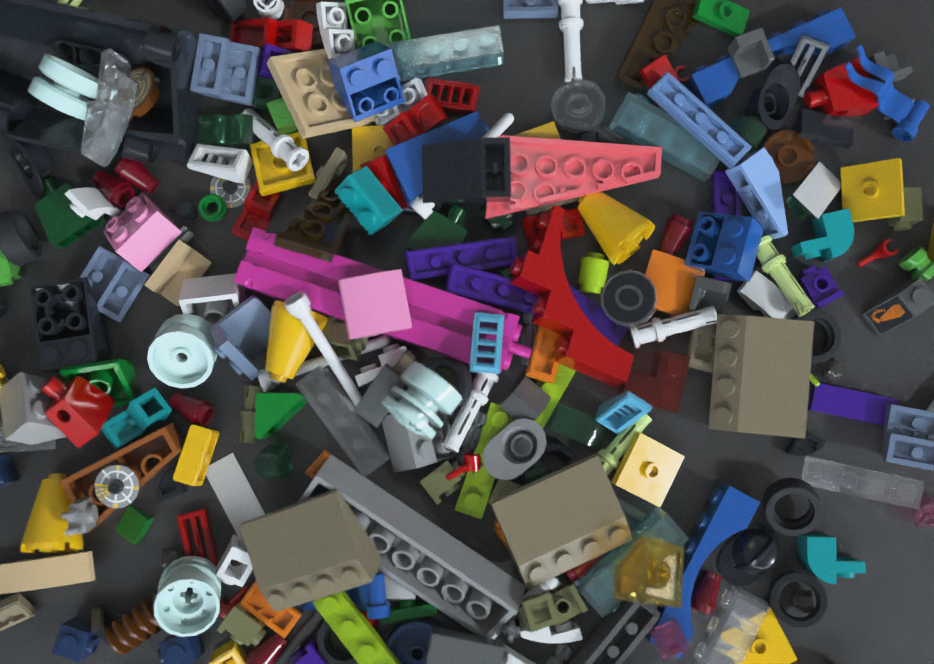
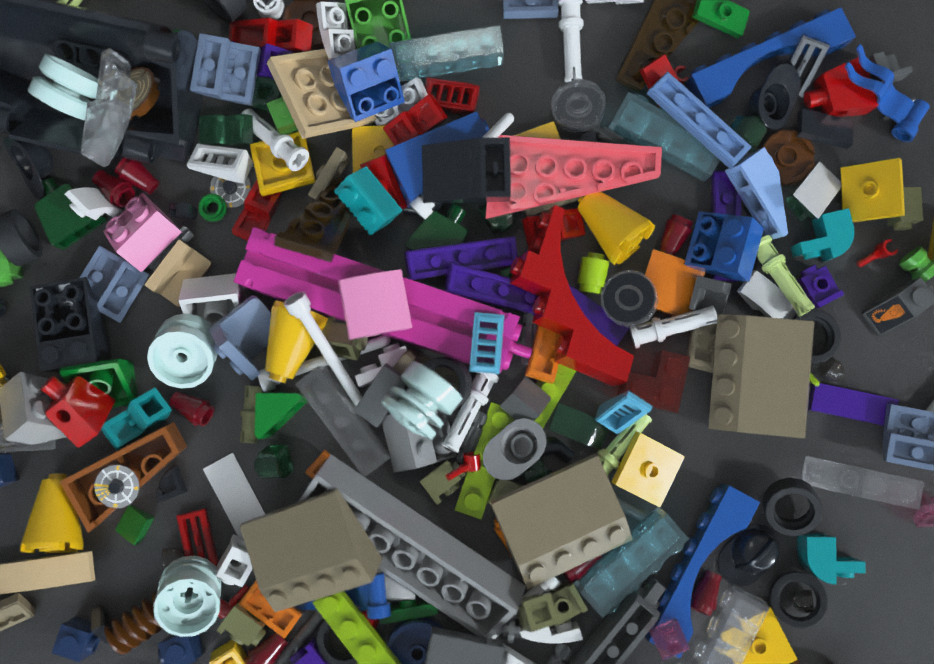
(81, 516): light grey plate -> none
(196, 455): yellow slope -> none
(651, 574): clear yellow slope -> none
(751, 53): dark grey panel -> none
(805, 445): black tile -> none

